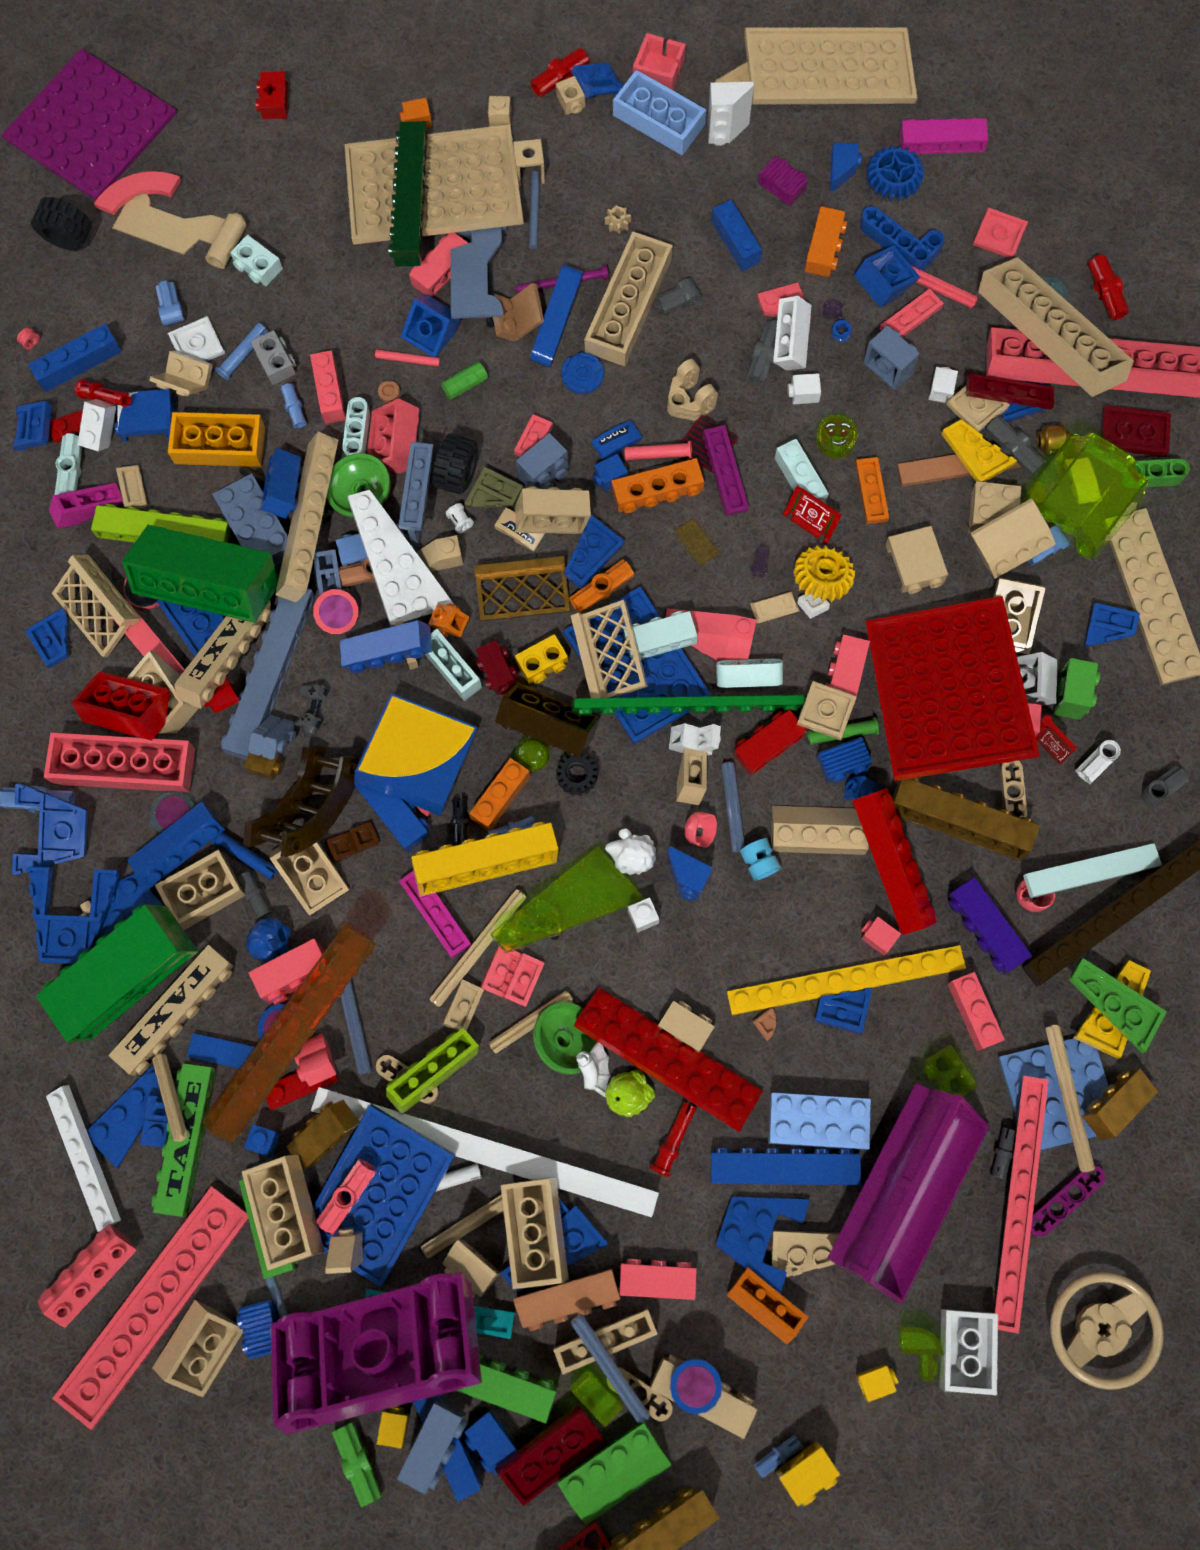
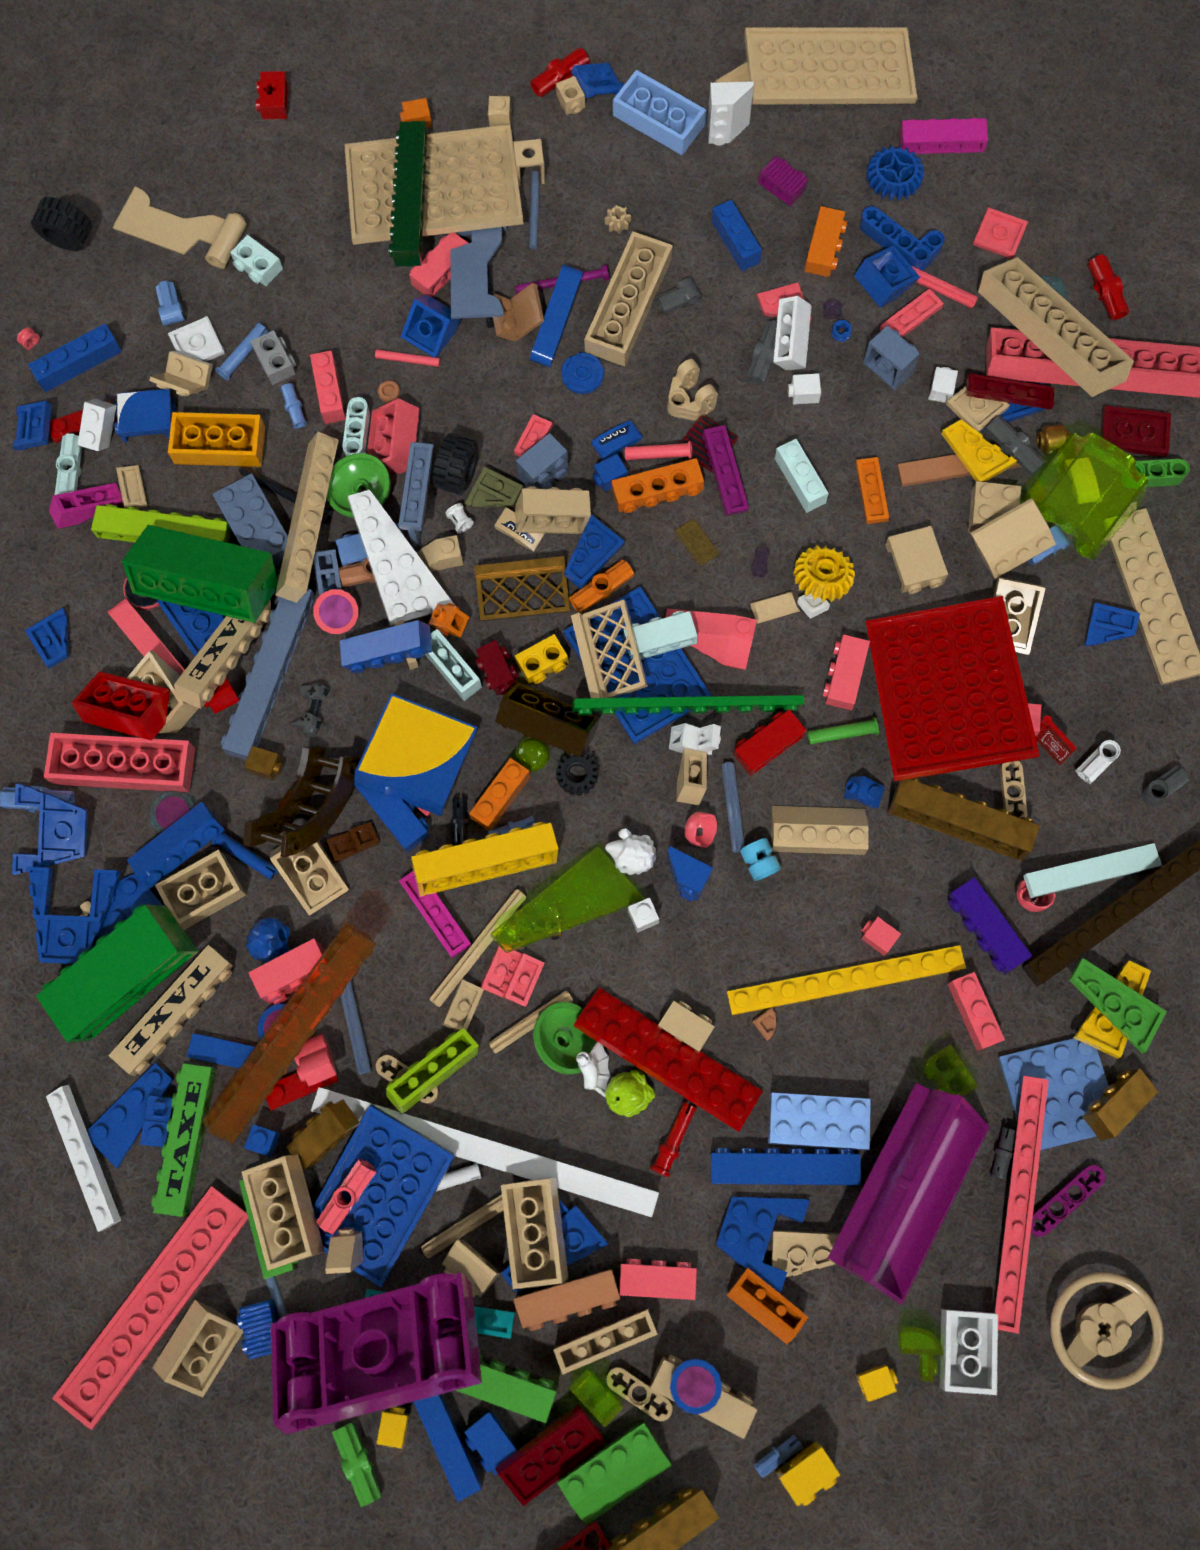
(86, 1275): coral brick -> none
(89, 124): magenta plate -> none
(97, 391): red pin -> none
(103, 592): tan fence -> none
(145, 182): coral tile -> none
(169, 1097): tan axle -> none
(253, 895): dark grey pin -> none
(272, 737): sand blue brick -> none
(281, 483): blue brick -> none
(433, 1446): sand blue brick -> none
(464, 380): bright green axle -> none
(610, 1369): sand blue axle -> none
(659, 67): coral piece -> none
(749, 673): light aqua beam -> none
(812, 514): red piece -> none
(826, 710): tan tile -> none
(836, 436): clear neon green head -> none
(843, 163): blue slope -> none
(844, 760): blue brick -> none
(844, 1010): blue wing -> none
(895, 861): red brick -> none
(1039, 678): white slope -> none
(1070, 1098): tan axle -> none
(1076, 689): bright green brick -> none

